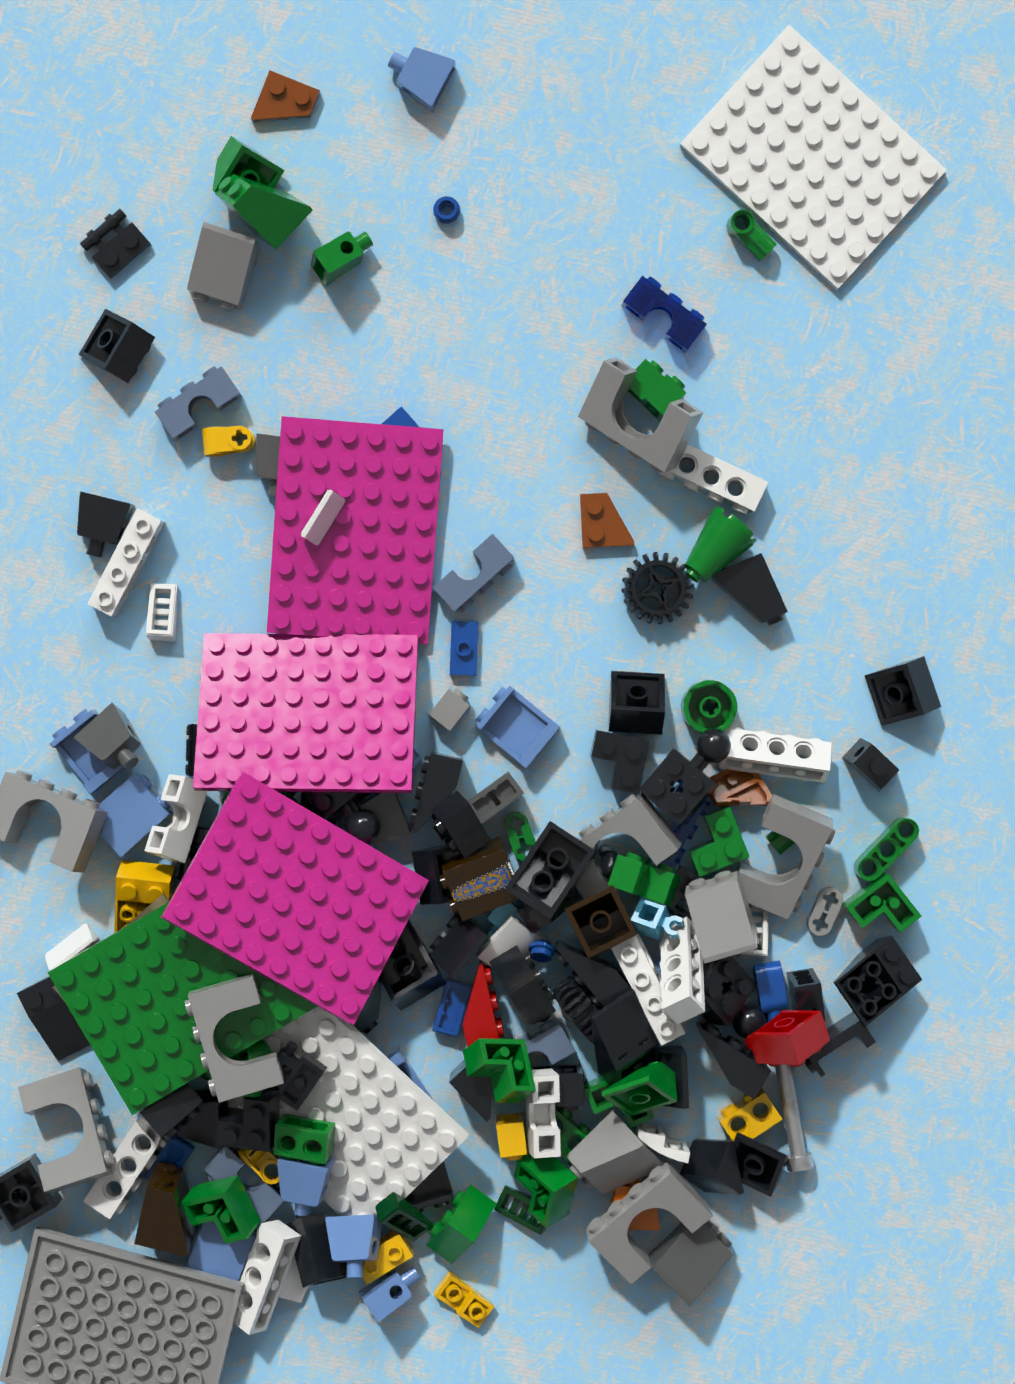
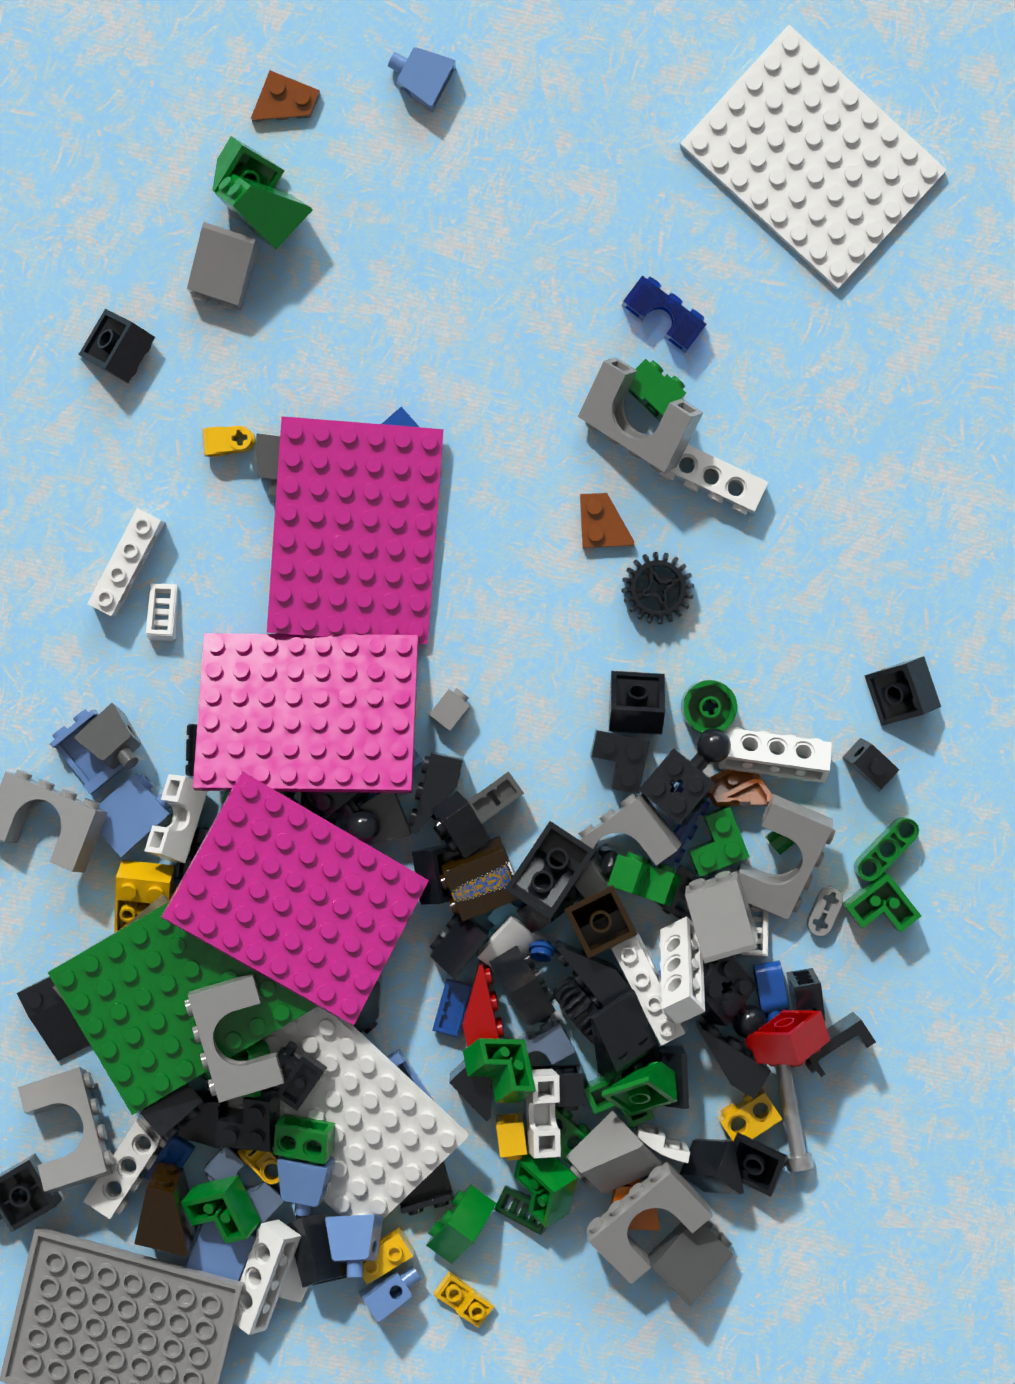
(71, 946): white slope -> none
(102, 521): black torso -> none
(120, 249): black plate -> none
(176, 412): sand blue arch -> none
(323, 517): slope -> none
(331, 262): green torso -> none
(401, 1215): dark green slope -> none
(410, 970): black slope -> none
(446, 201): blue plate -> none
(463, 648): blue plate -> none
(493, 559): sand blue arch -> none
(514, 838): green beam -> none
(516, 725): medium blue panel -> none
(654, 919): medium azure brick -> none
(717, 545): green cone -> none
(753, 237): green piece -> none
(753, 589): black slope -> none
(876, 979): black slope -> none

